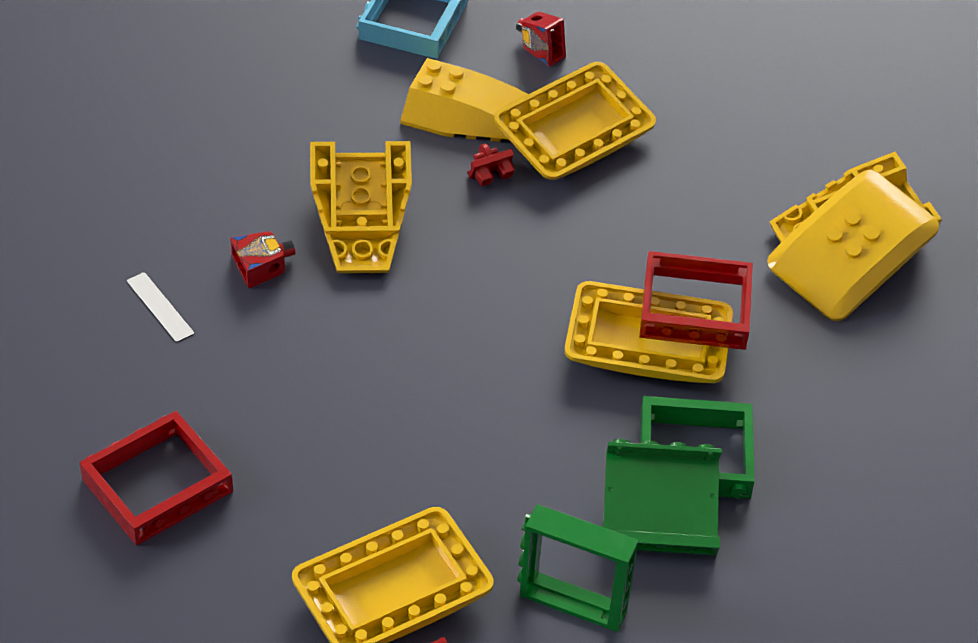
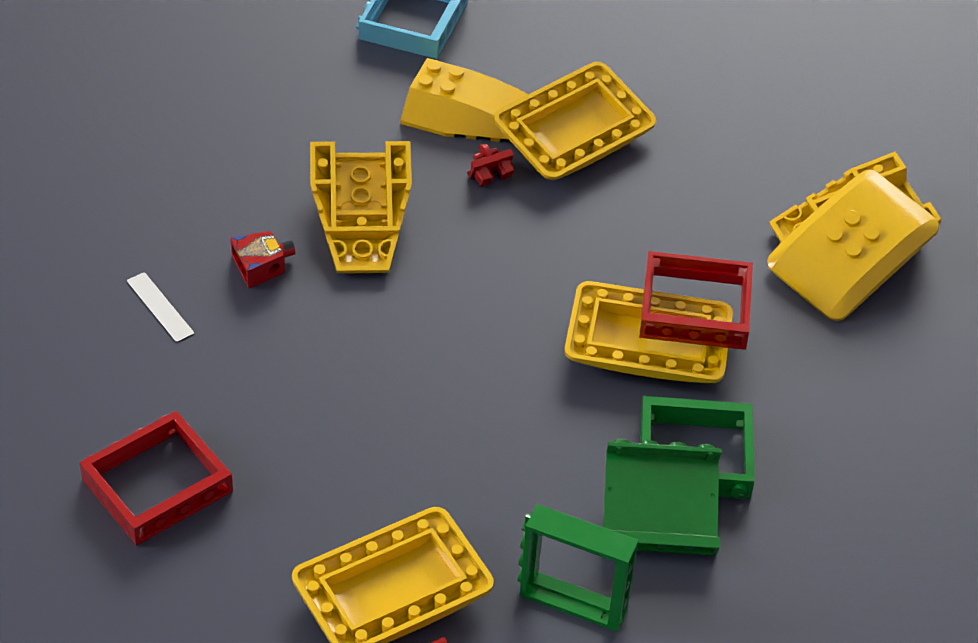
(543, 37): red torso -> none

